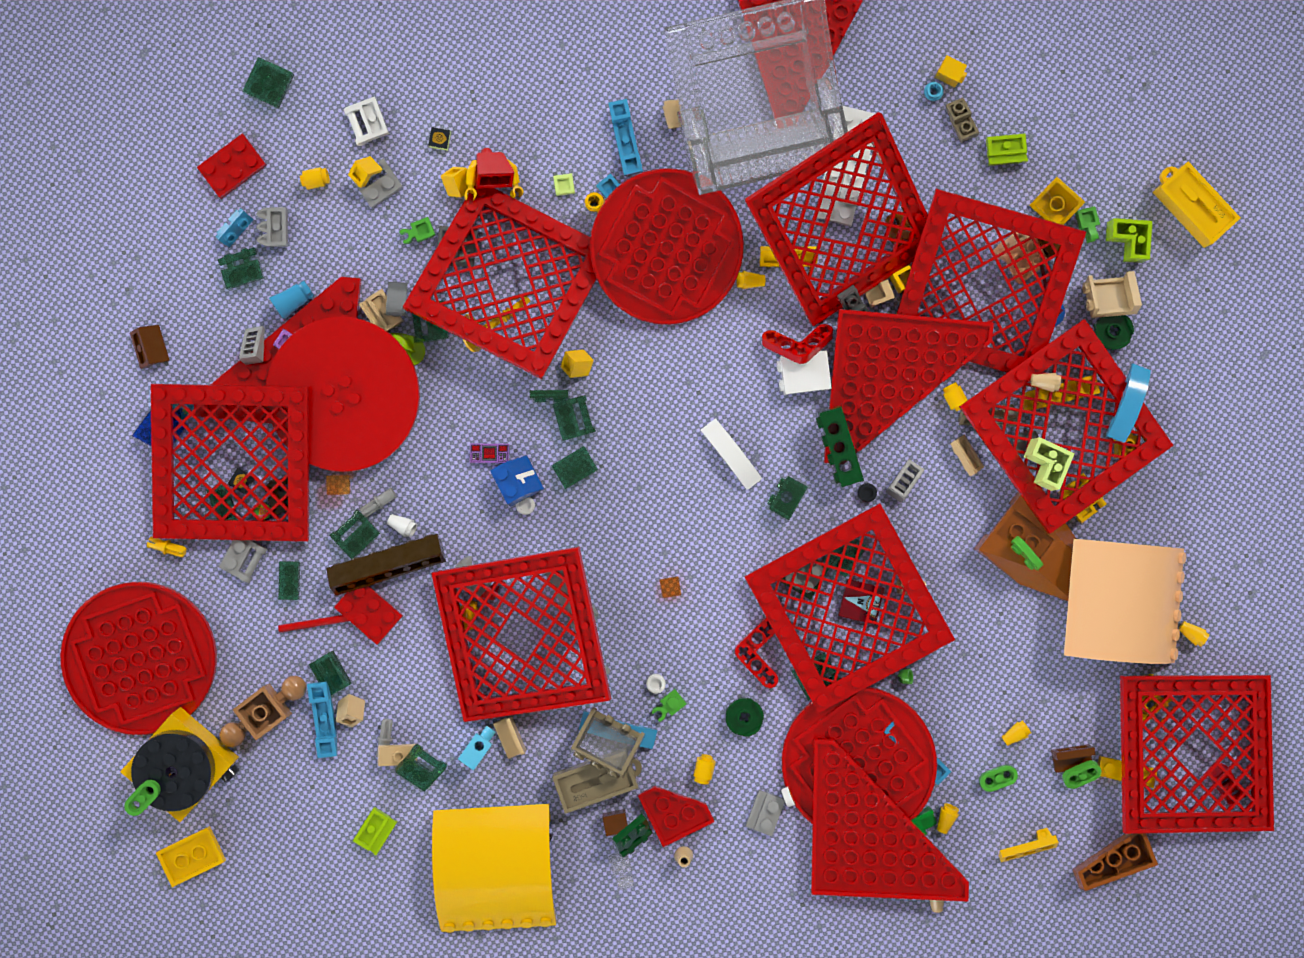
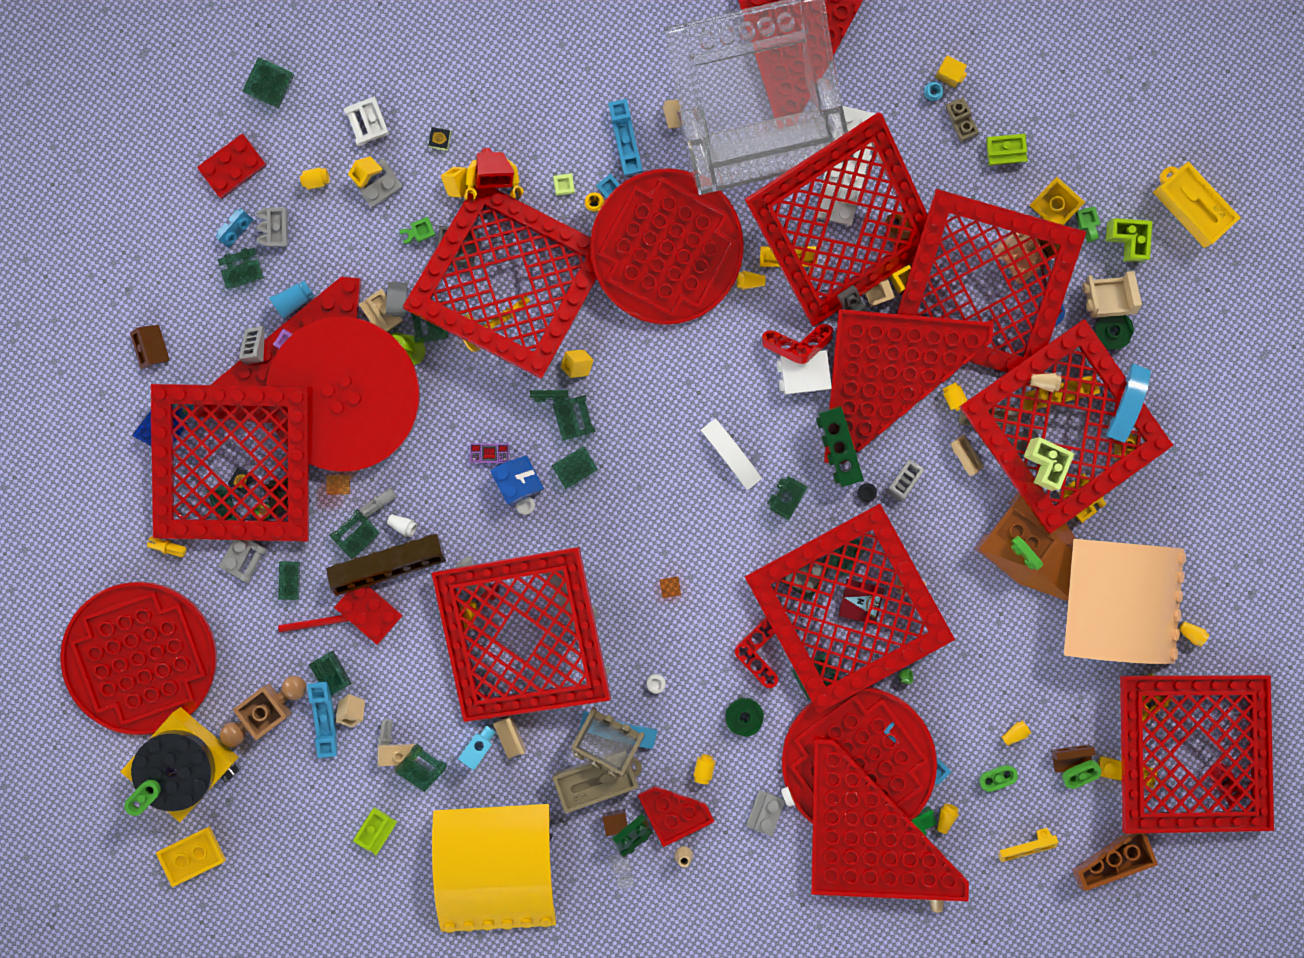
(671, 703): bright green plate -> none

